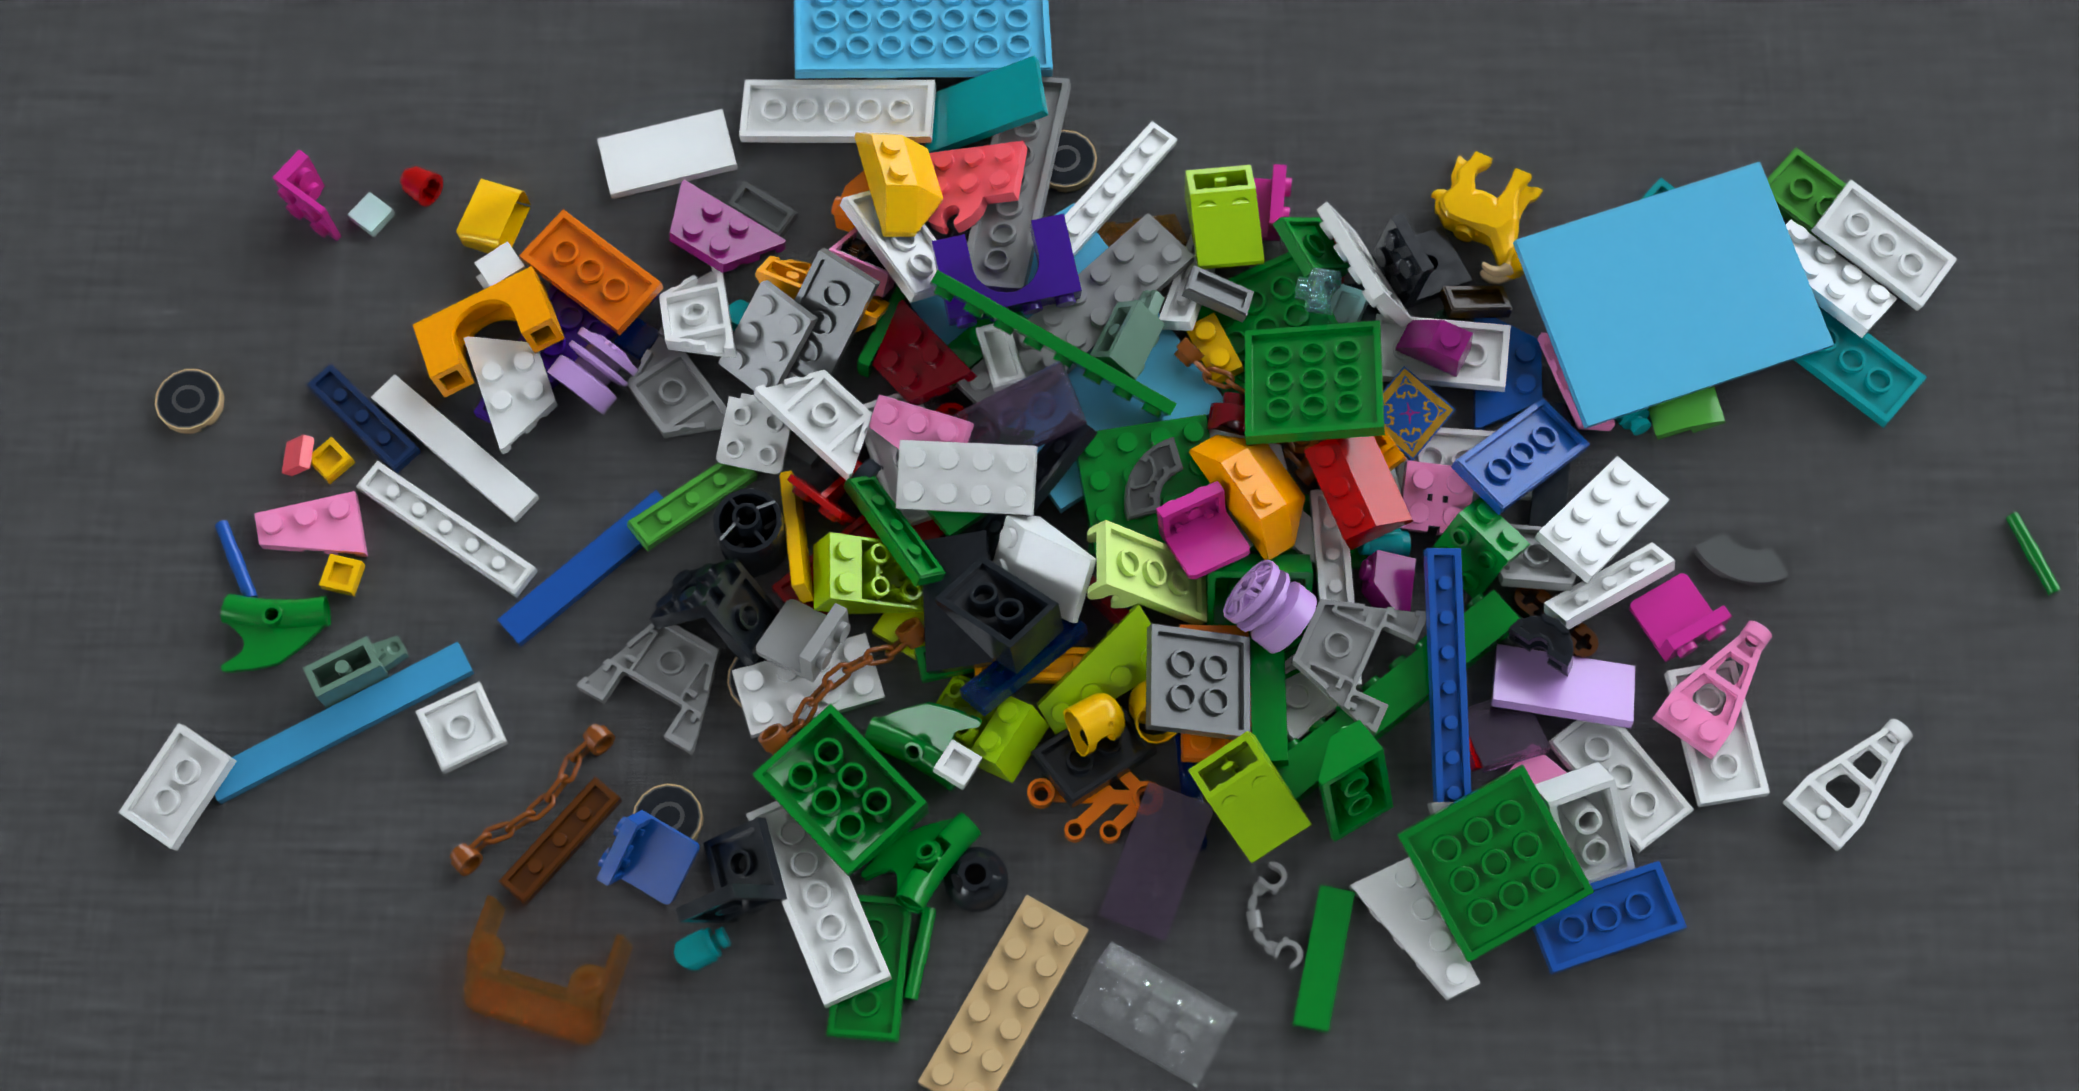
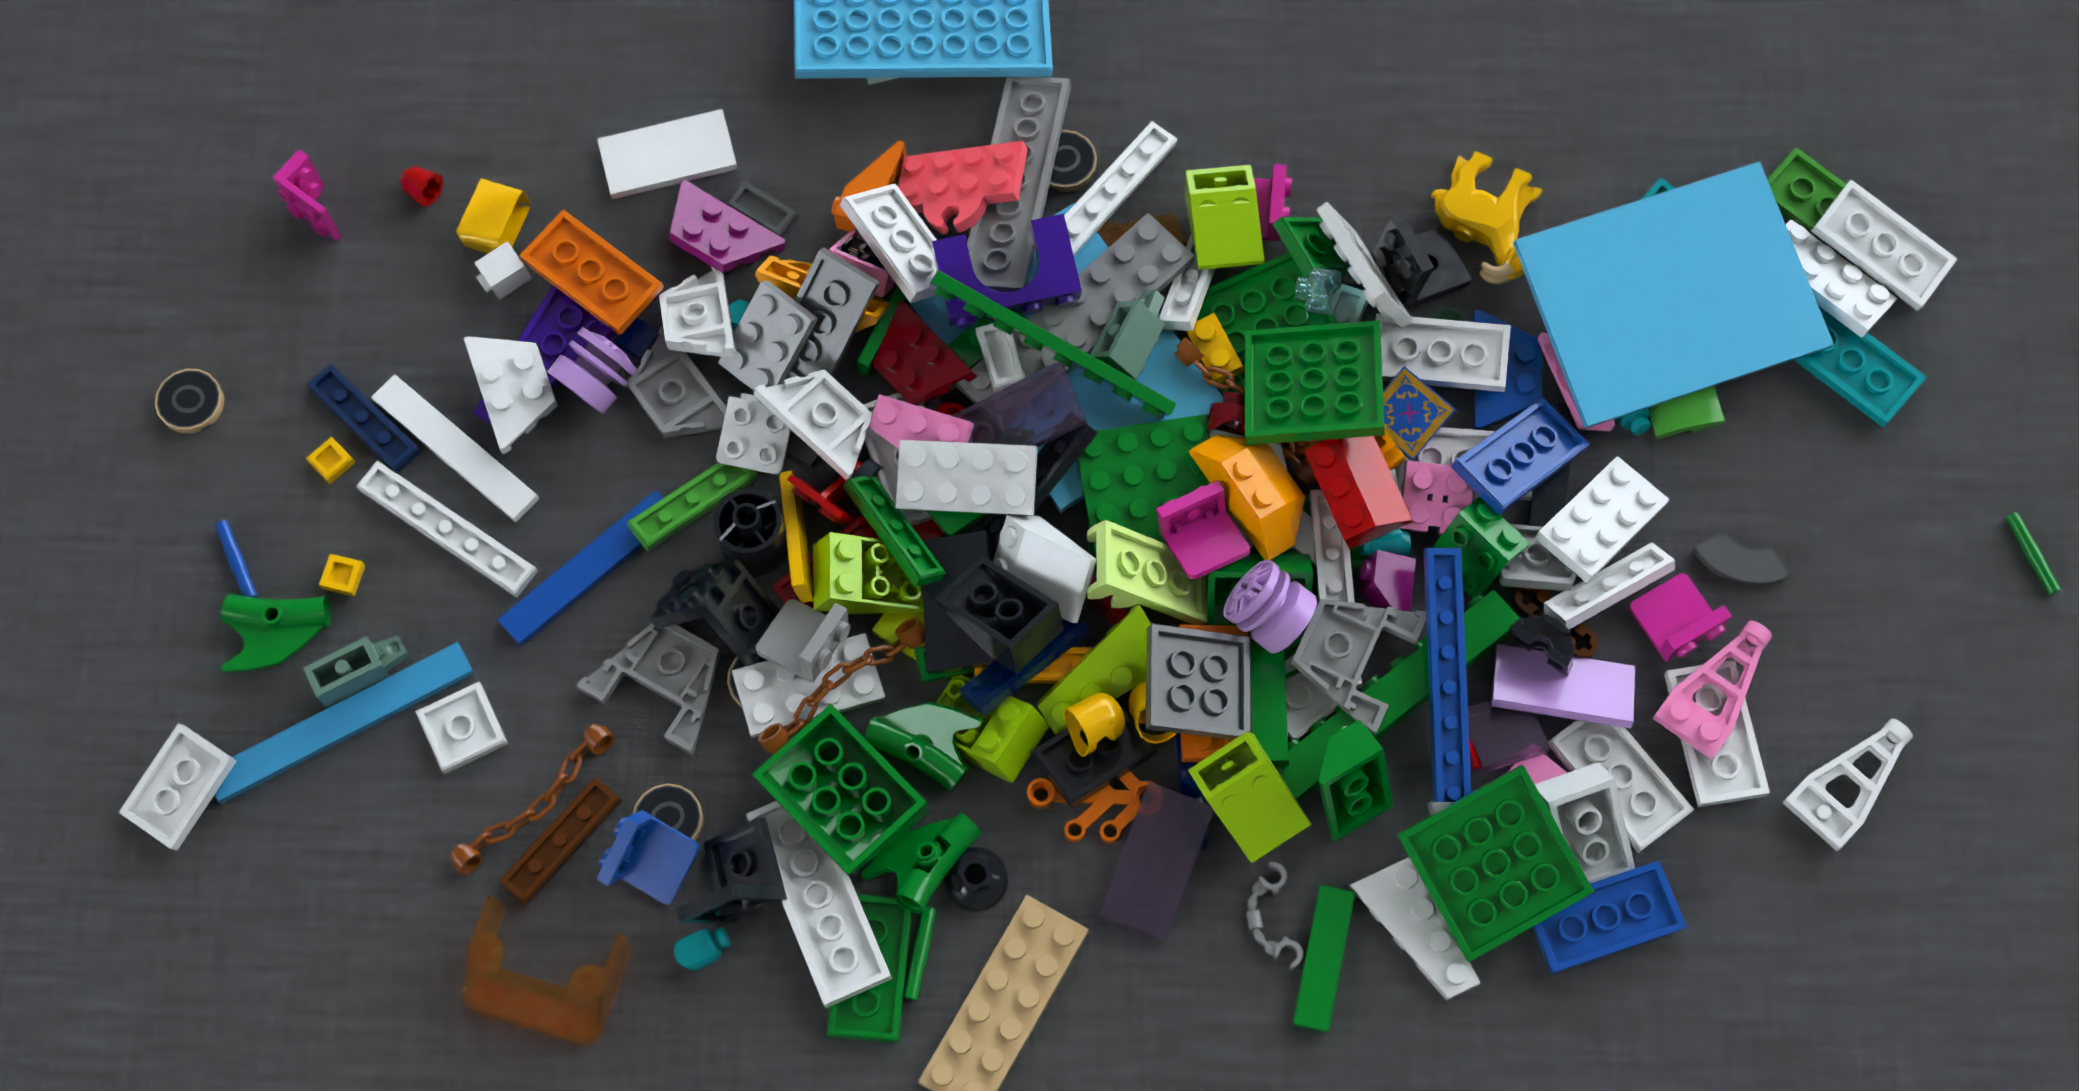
(298, 455): coral tile -> none
(315, 525): bright pink wing -> none
(371, 214): light aqua tile -> none
(514, 298): light orange arch -> none
(836, 110): white plate -> none
(899, 182): yellow wedge -> none
(957, 764): white plate -> none
(988, 105): teal tile -> none
(1148, 478): dark grey tile -> none
(1154, 1014): clear slope -> none
(1218, 293): dark grey tile -> none
(1436, 344): magenta slope -> none
(1475, 302): dark brown tile -> none

